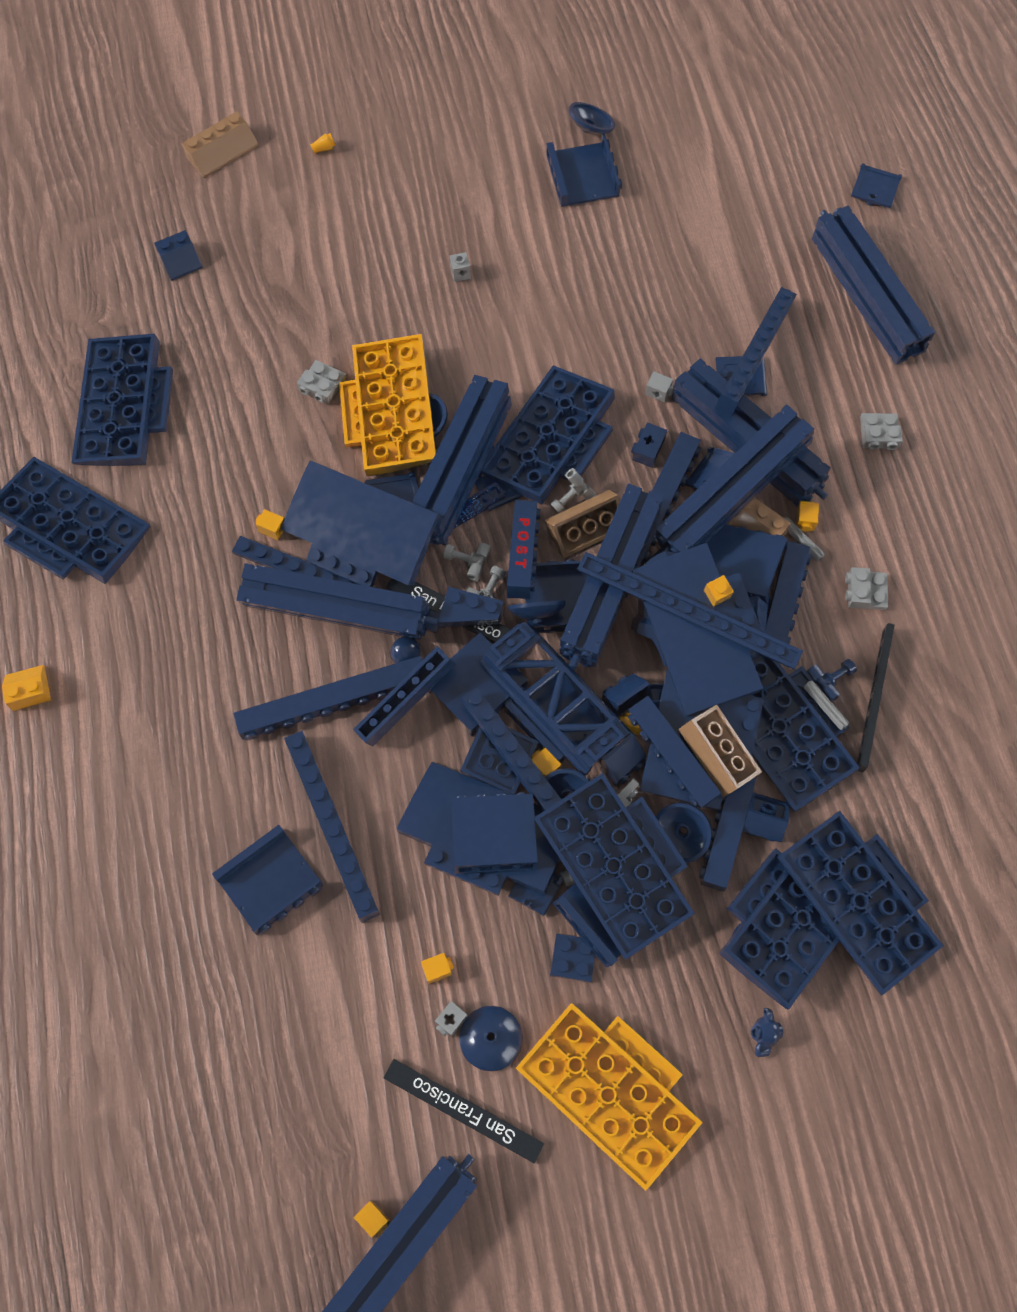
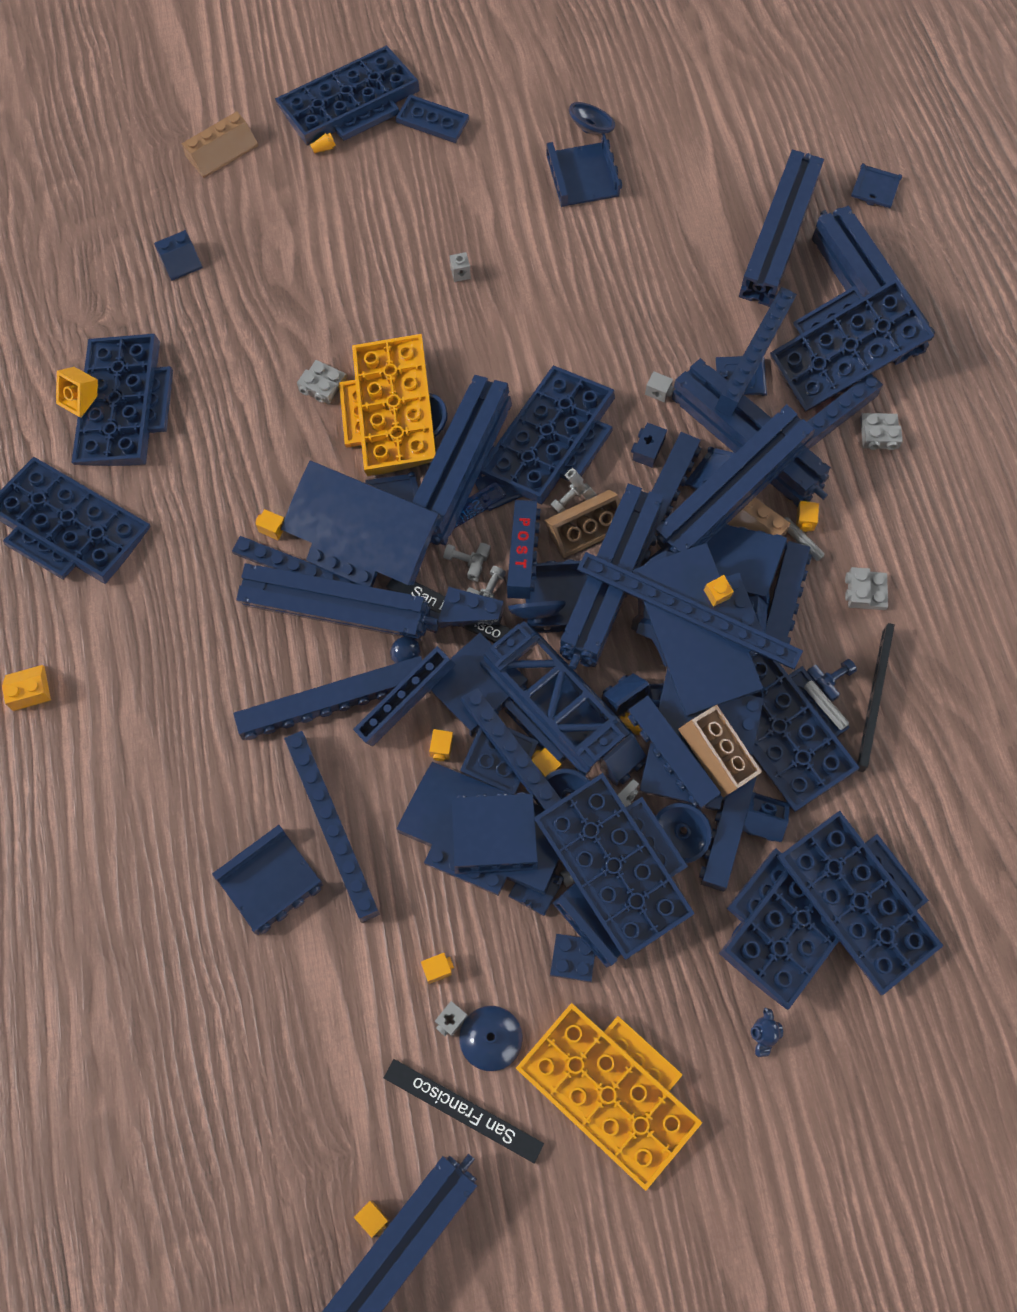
(75, 390): none -> light orange slope
(349, 97): none -> dark blue slope
(432, 118): none -> dark blue plate
(441, 745): none -> light orange brick
(781, 228): none -> dark blue brick
(844, 407): none -> dark blue brick
(849, 341): none -> dark blue slope

